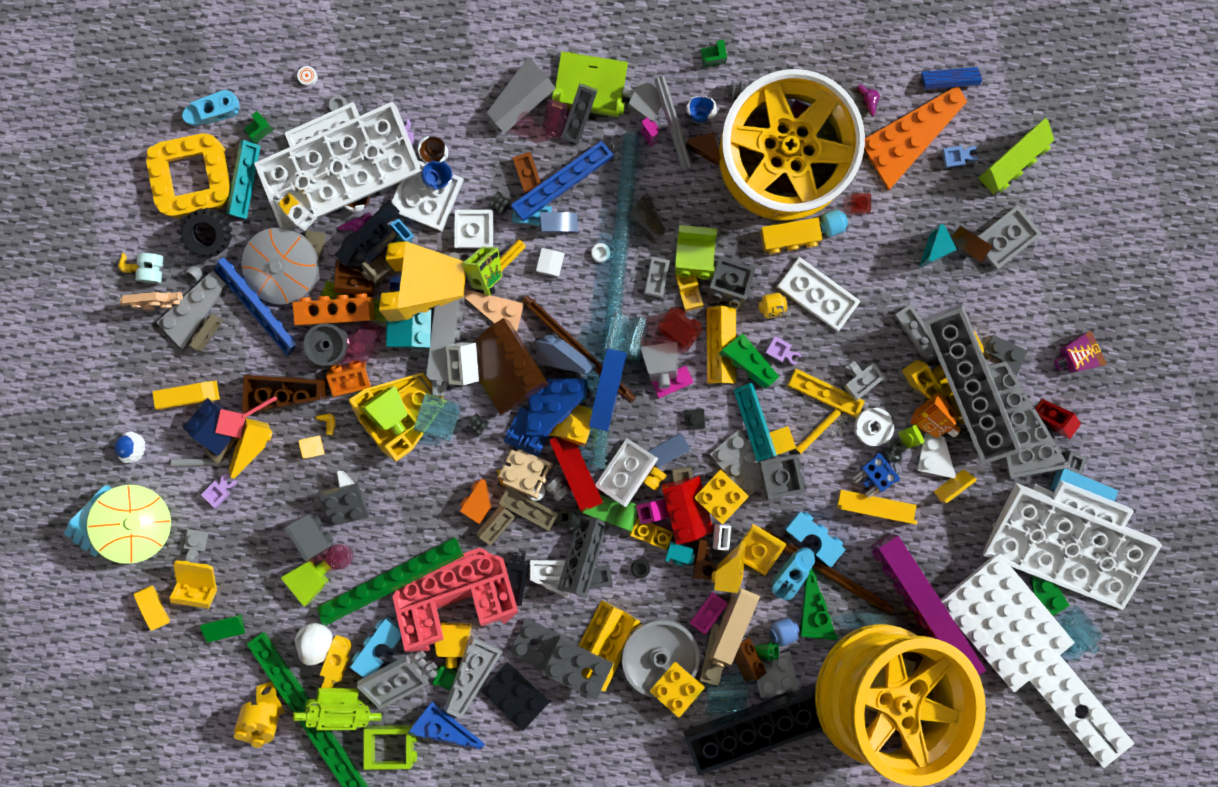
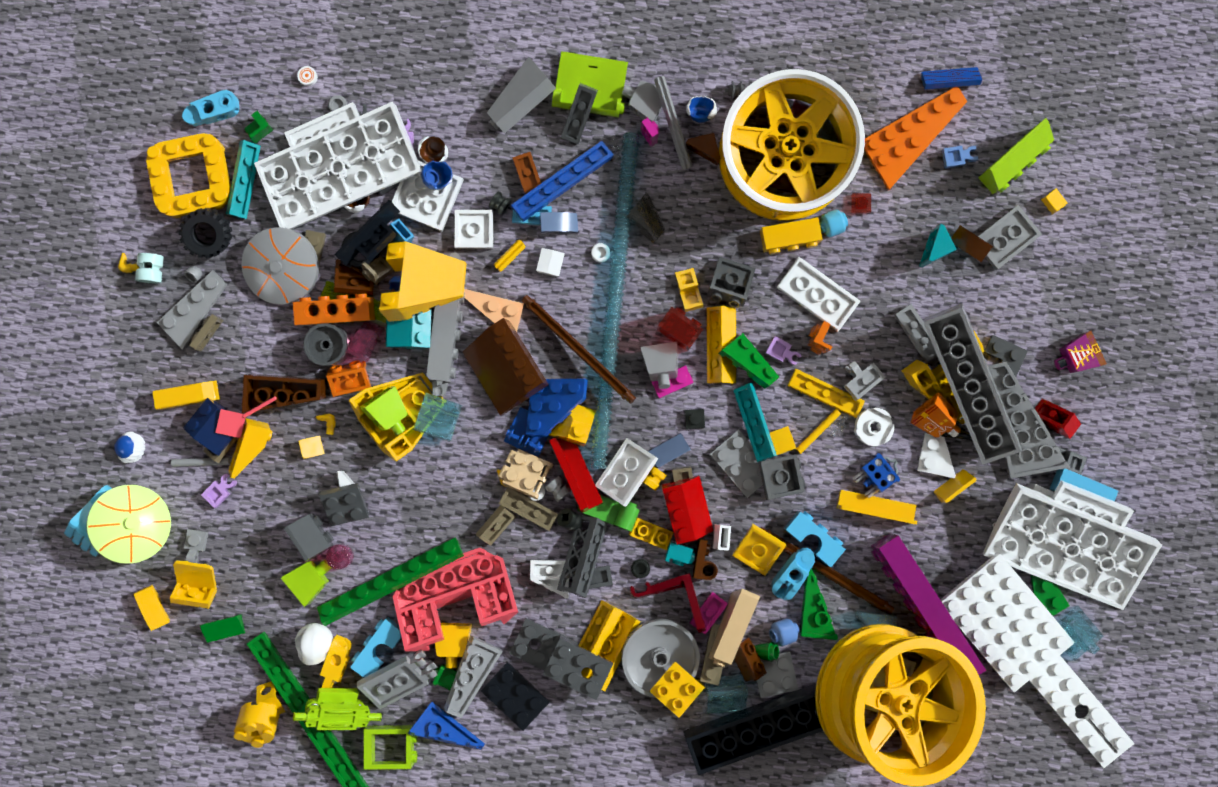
(149, 301): light nougat plate -> none
(255, 306): blue plate -> none
(296, 211): white leg -> none
(356, 223): magenta animal -> none
(462, 363): white brick -> none
(477, 425): pearl dark grey wheel -> none
(478, 503): orange slope -> none
(483, 269): lime torso -> none
(517, 575): black hinge -> none
(555, 118): clear pink slope -> none
(561, 355): sand blue slope -> none
(607, 389): blue slope -> none
(626, 335): clear light blue bracket -> none
(652, 511): dark pink brick -> none
(656, 277): light grey plate -> none
(673, 584): none -> dark red hinge
(695, 252): lime panel -> none
(714, 55): green panel -> none
(721, 496): yellow bracket -> none
(730, 571): yellow slope -> none
(773, 305): yellow head -> none
(817, 335): none -> orange bracket
(870, 98): magenta animal -> none
(894, 450): pearl dark grey wheel -> none
(911, 436): lime plate -> none
(1054, 201): none -> yellow slope

